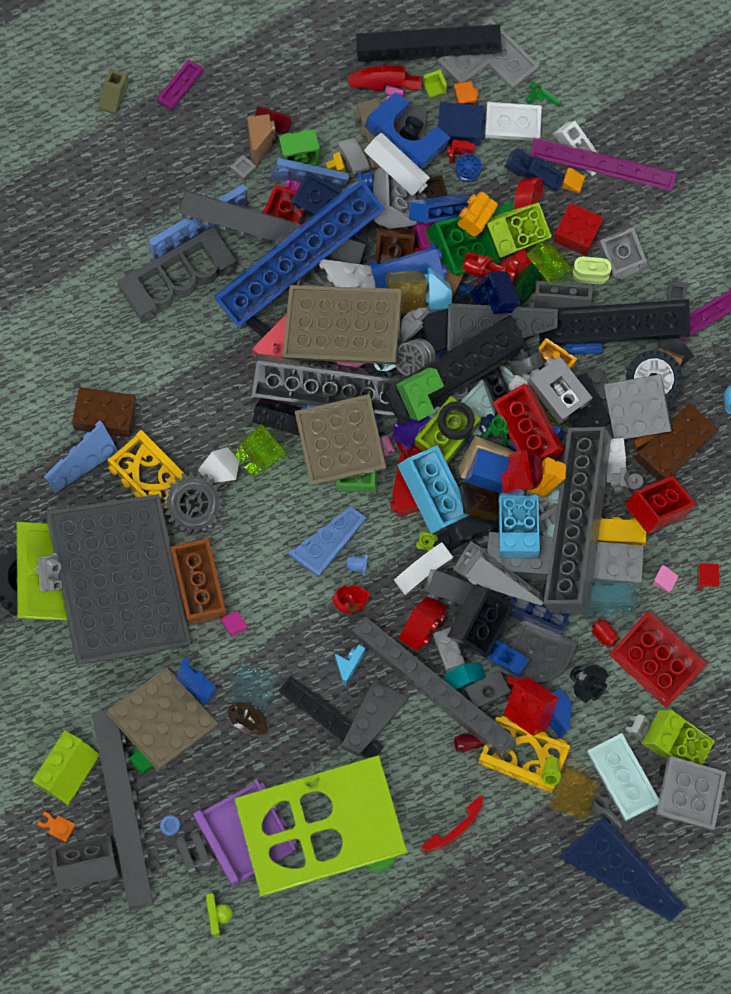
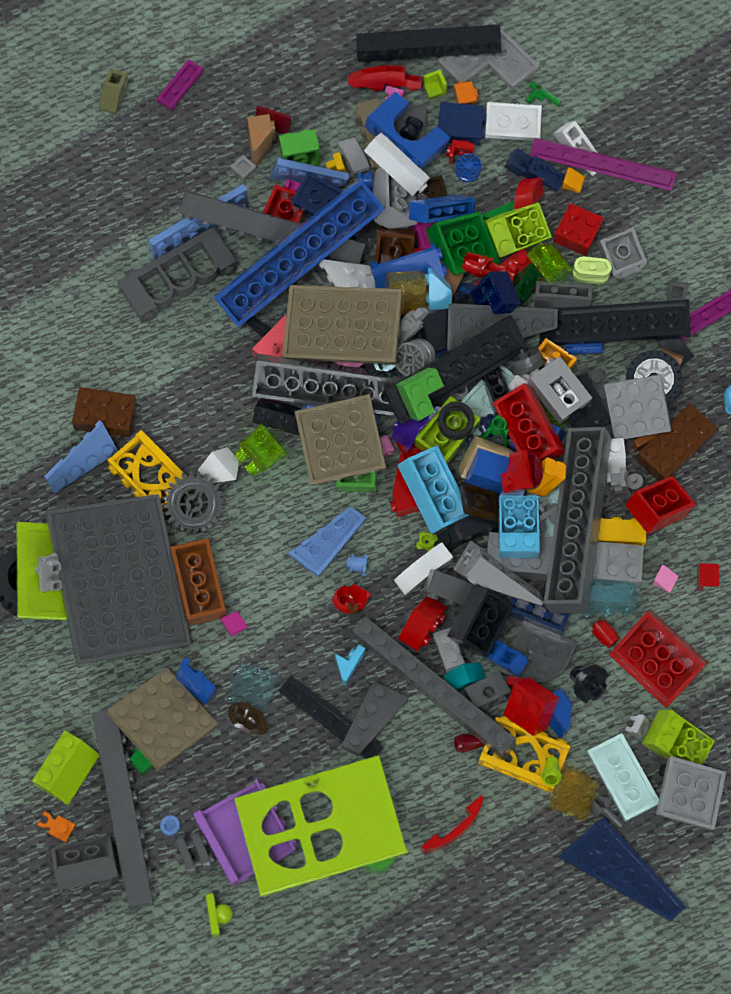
(477, 213): light orange brick -> none

